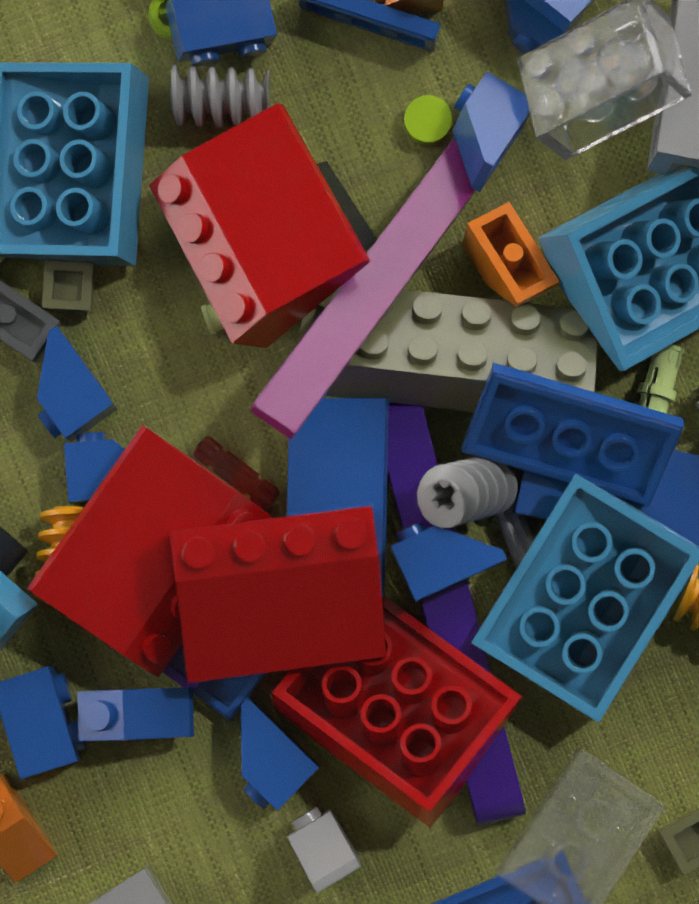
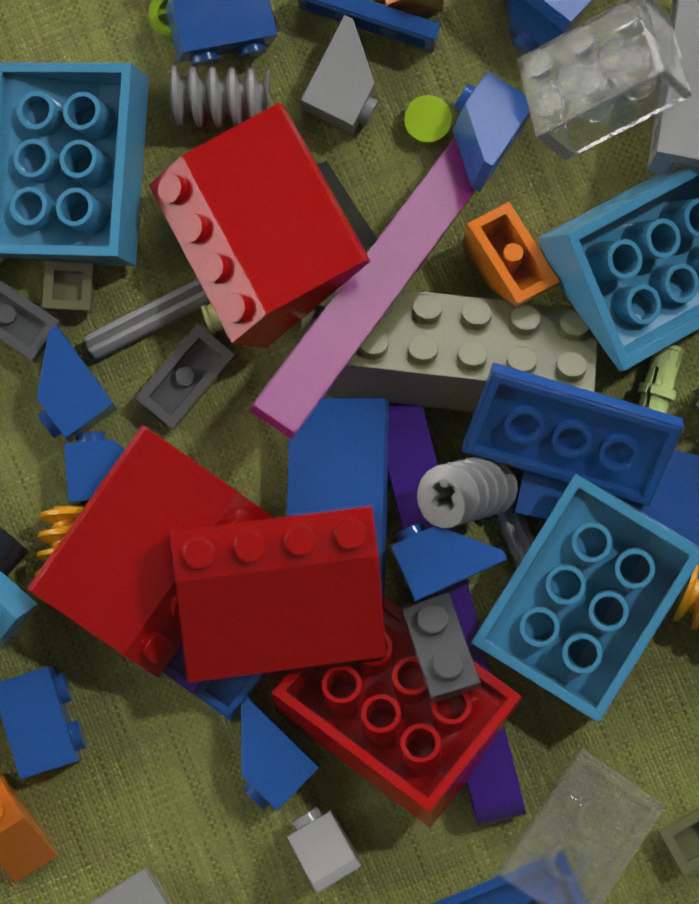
(135, 714): blue slope -> none
(146, 320): none -> light grey axle
(185, 377): none -> dark grey plate
(236, 472): clear red axle -> none
(343, 83): none -> light grey slope
(440, 648): none -> dark grey plate

